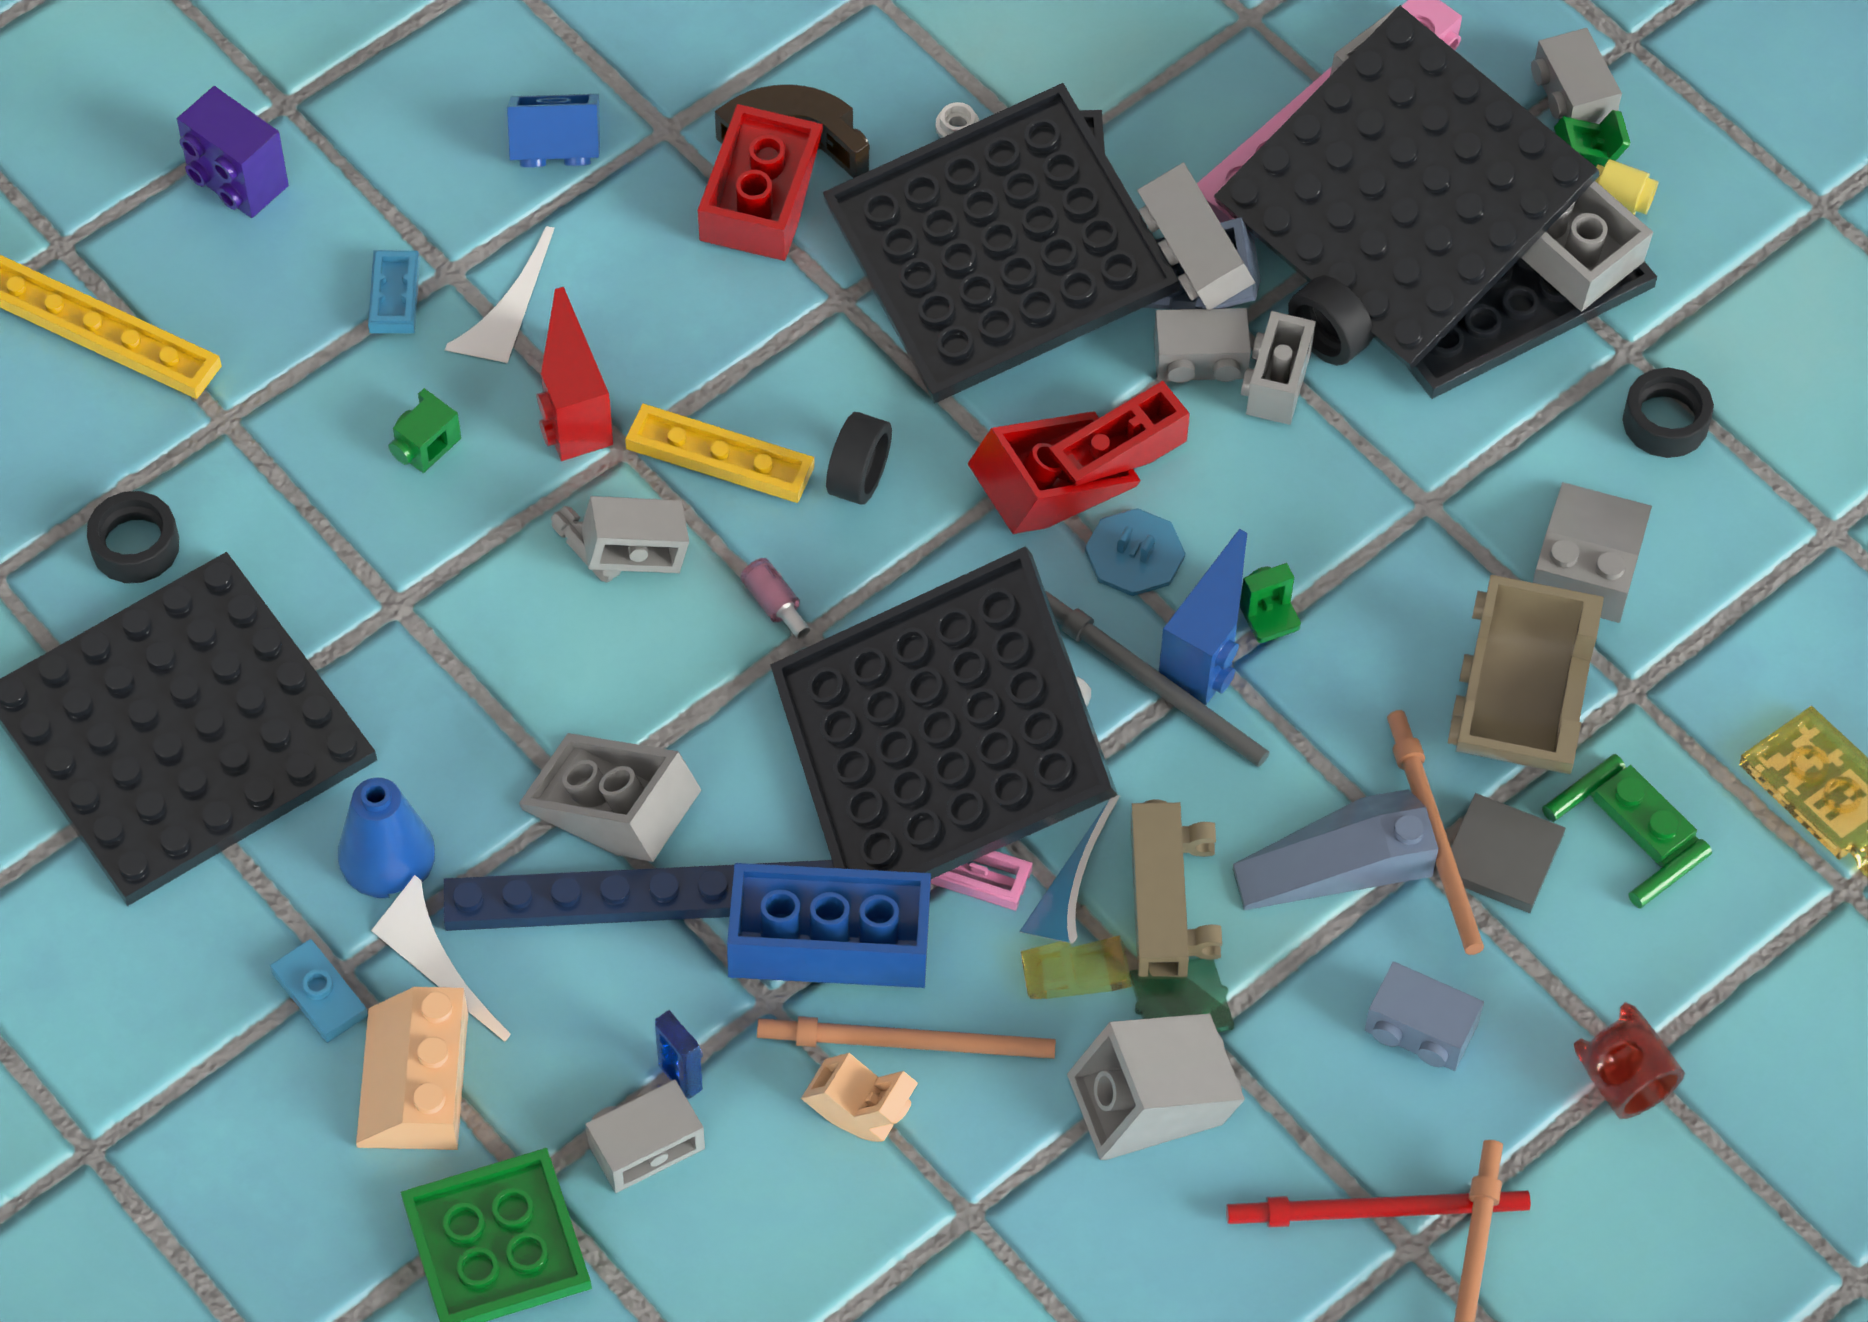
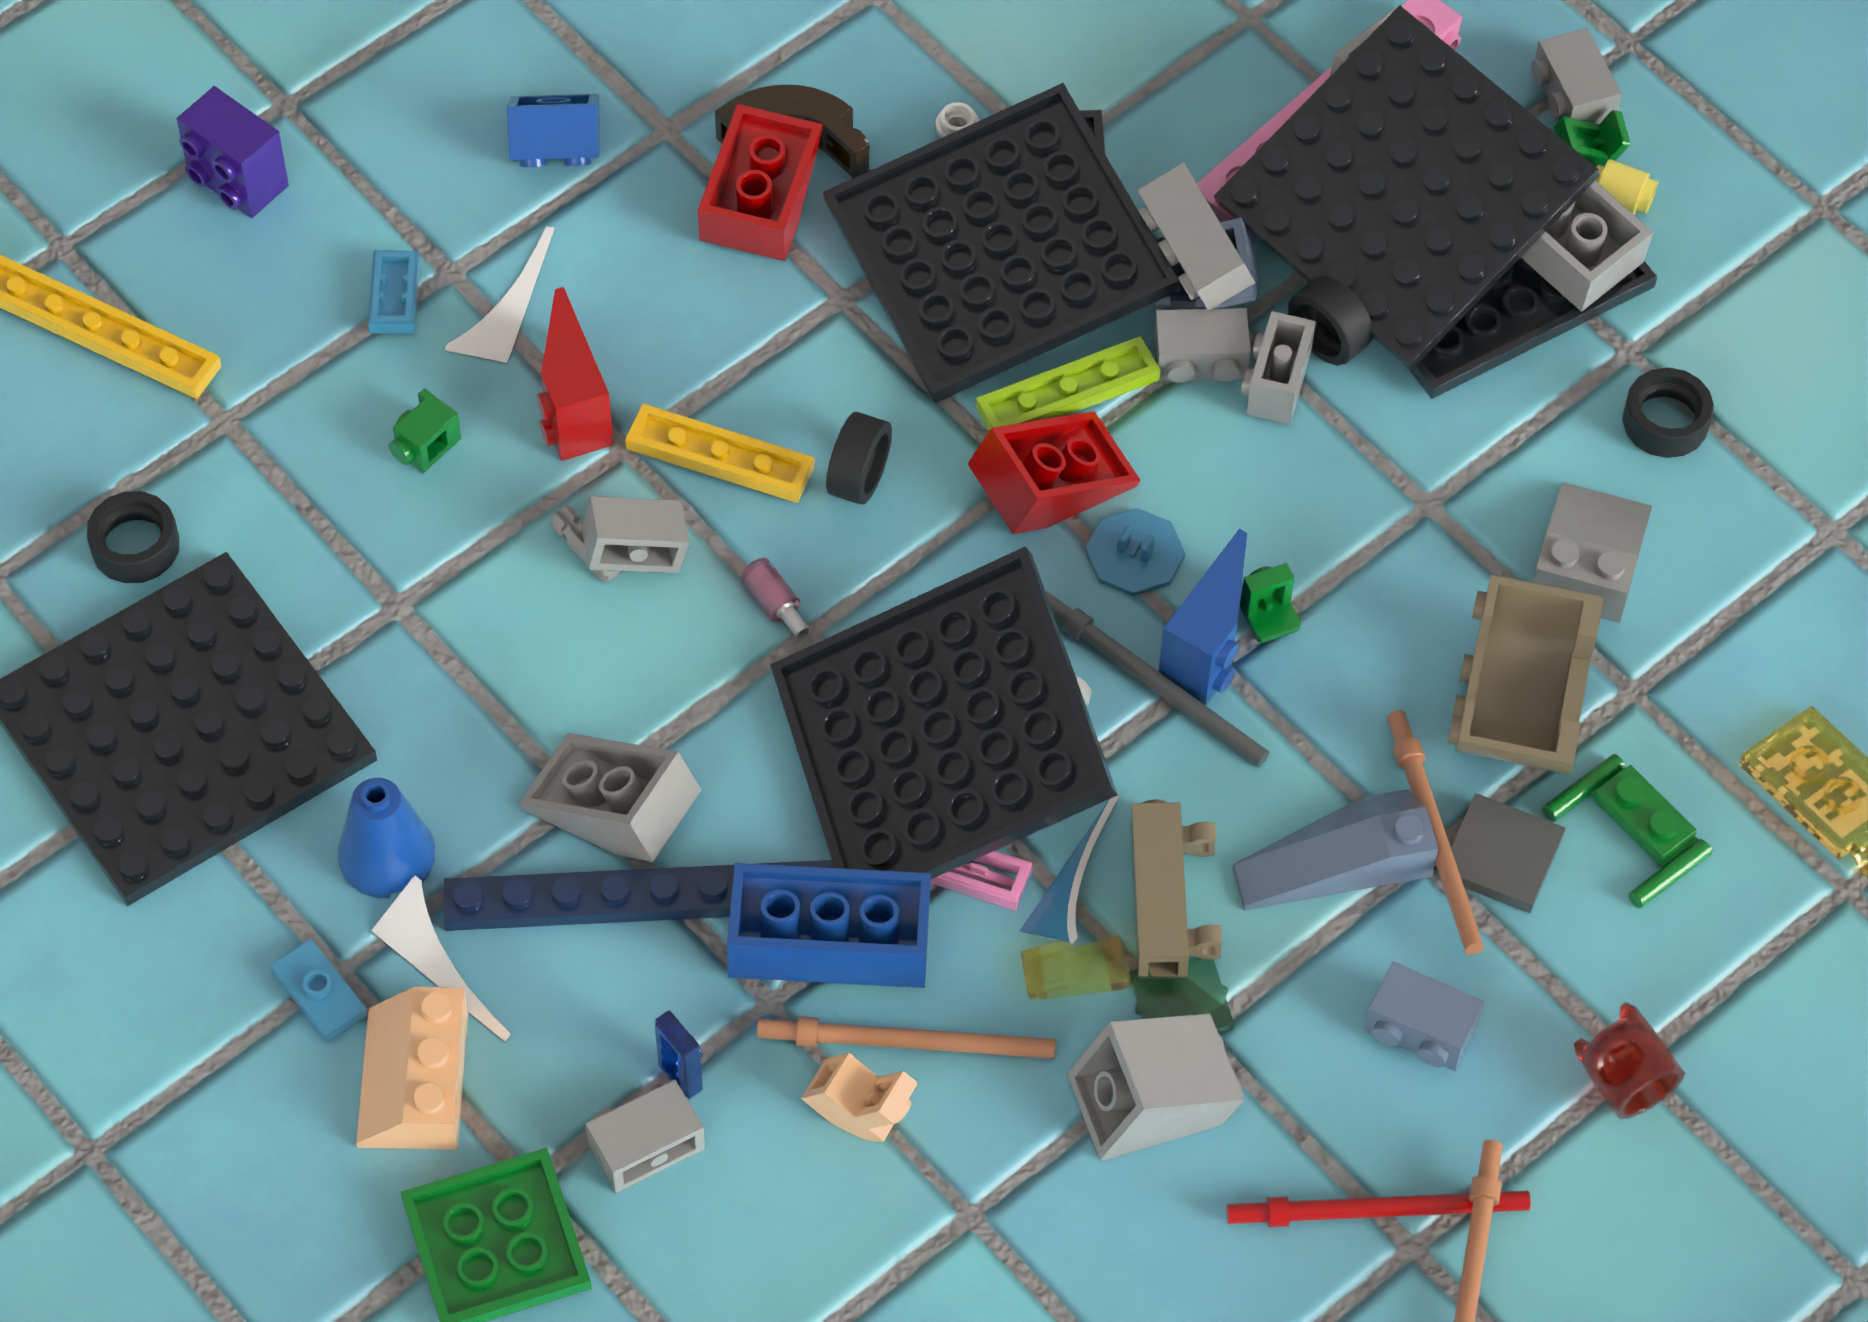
(1071, 386): none -> lime plate
(1125, 437): red slope -> none

